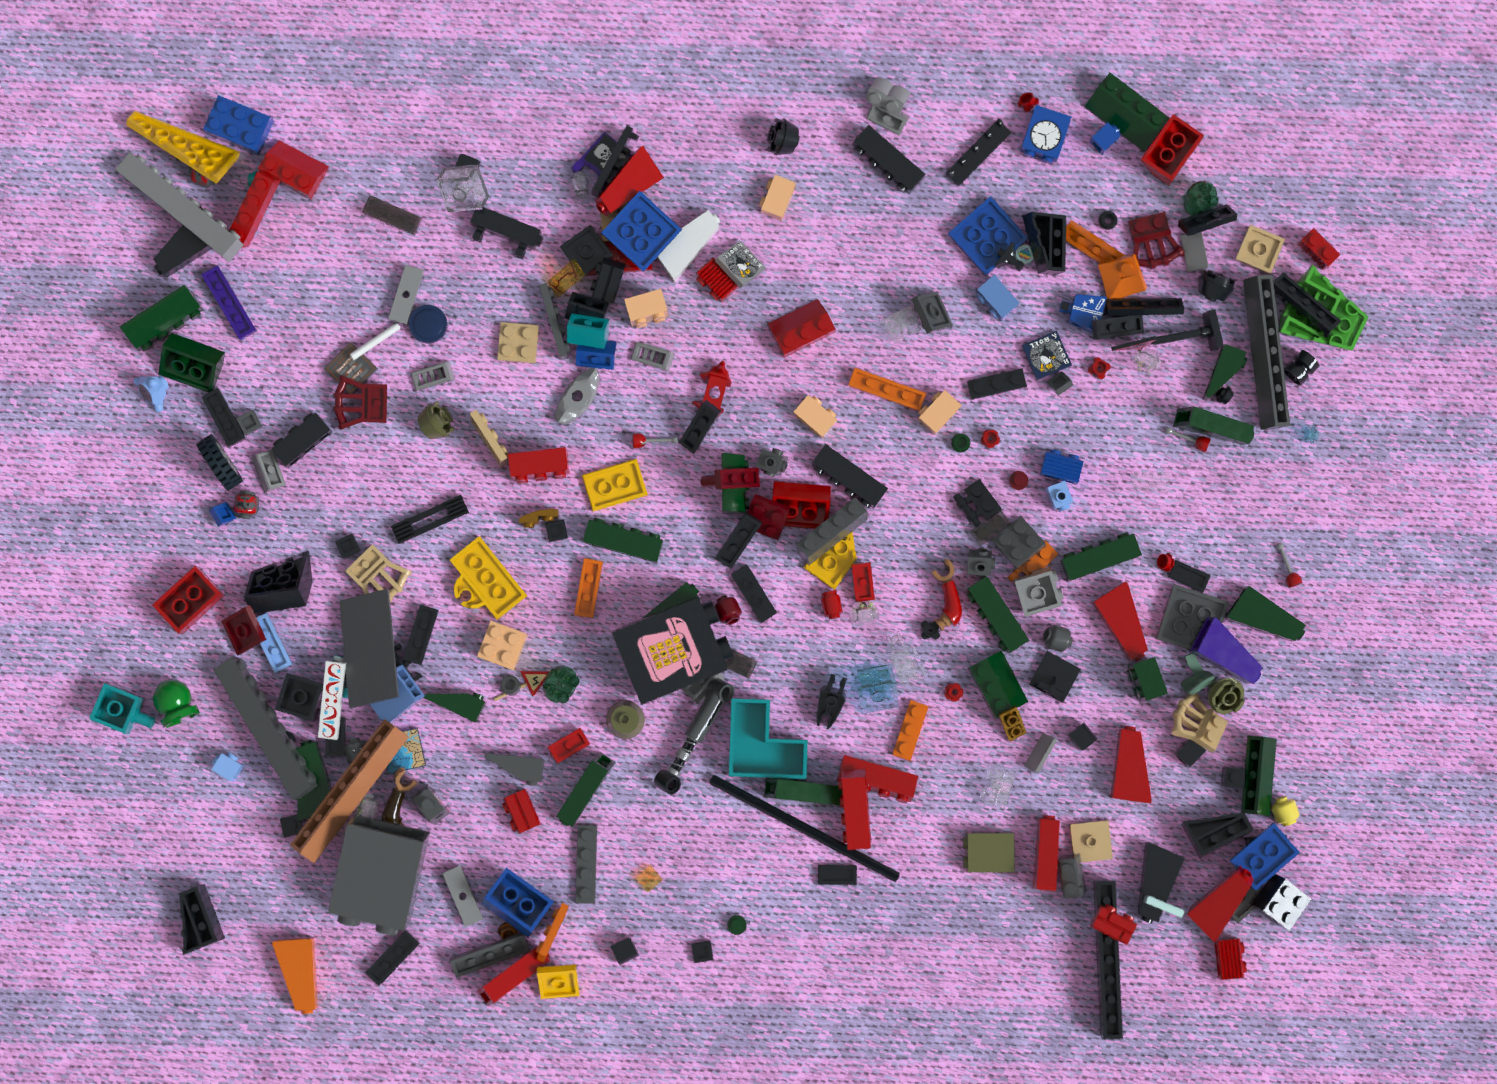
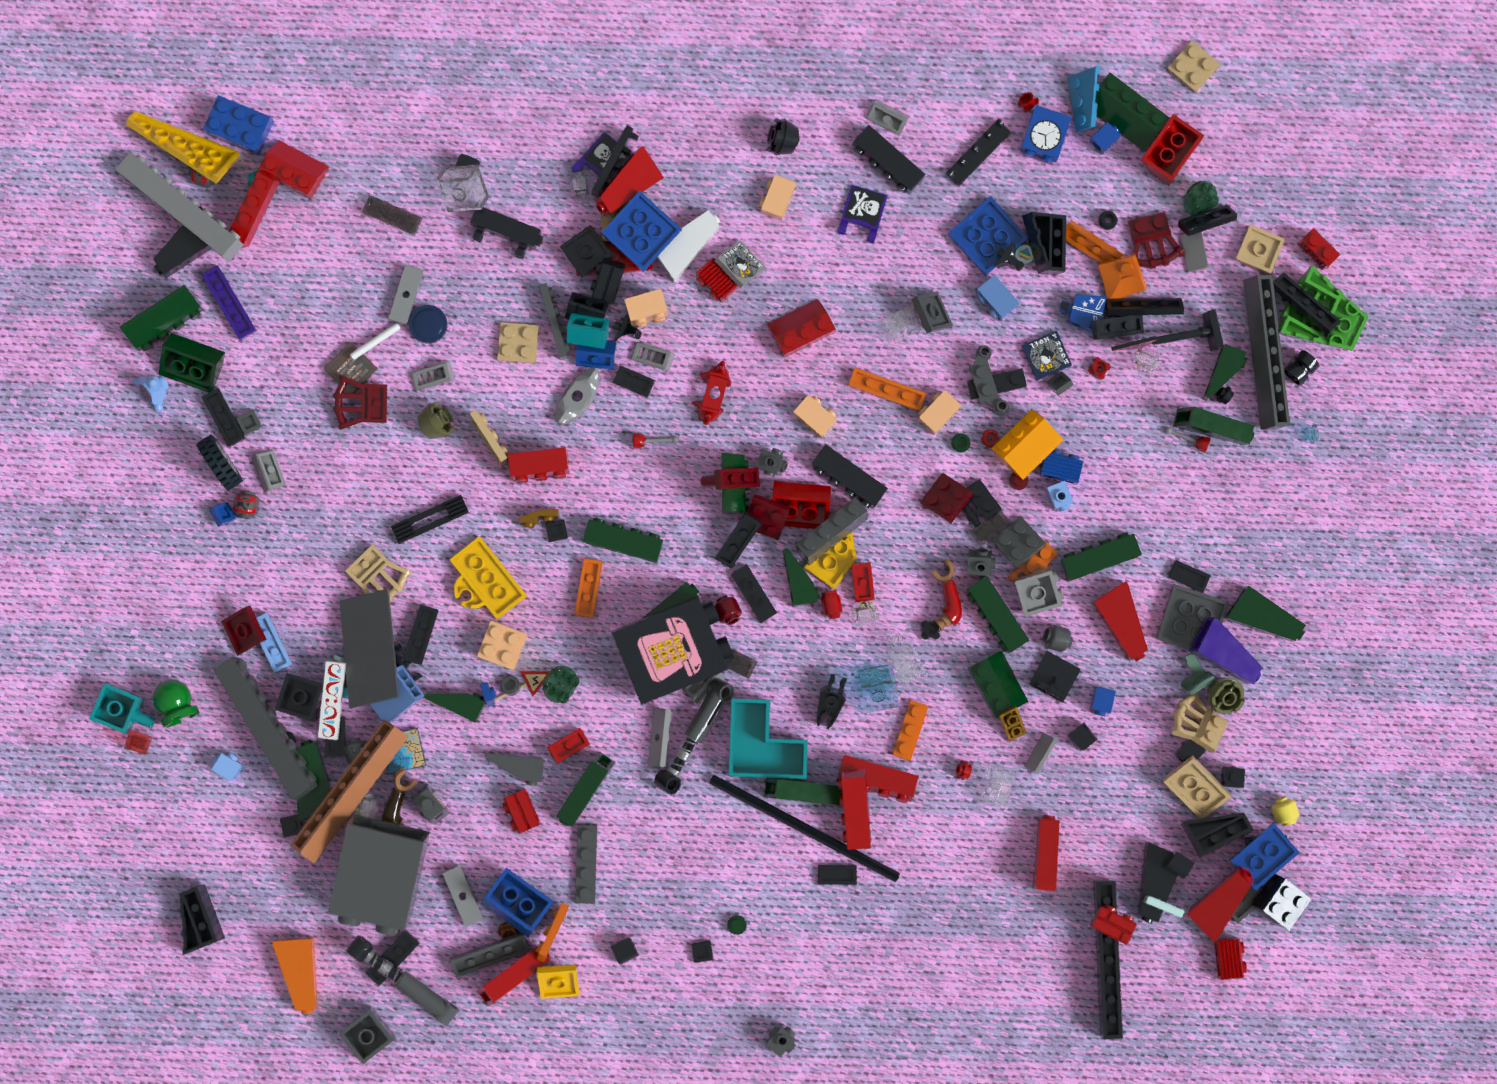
(138, 742): none -> clear red panel
(188, 600): red brick -> none
(281, 586): black wedge -> none
(301, 439): black brick -> none
(347, 546): black plate -> none
(367, 1035): none -> dark grey brick
(405, 982): none -> piece
(488, 693): none -> blue plate
(566, 278): clear yellow tile -> none
(614, 485): yellow tile -> none
(625, 719): olive cone -> none
(626, 328): none -> black piece
(633, 381): none -> black plate
(649, 878): clear yellow tile -> none
(659, 737): none -> light grey tile
(699, 426): black plate -> none
(778, 1047): none -> dark grey brick
(800, 584): none -> dark green slope
(864, 209): none -> flag
(886, 95): light grey brick -> none
(946, 498): none -> dark red plate
(953, 697): red plate -> none
(963, 770): none -> red plate
(985, 383): none -> dark grey plate
(989, 852): olive brick -> none
(1027, 444): none -> light orange slope
(1071, 876): dark grey brick -> none
(1083, 96): none -> dark azure wing
(1091, 840): tan plate -> none
(1102, 701): none -> blue brick
(1130, 770): red slope -> none
(1146, 679): dark green brick -> none
(1165, 562): red plate -> none
(1179, 864): none -> black piece
(1193, 66): none -> tan plate
(1196, 787): none -> tan plate
(1215, 285): black cone -> none
(1258, 775): dark green brick -> none
(1293, 579): hinge -> none

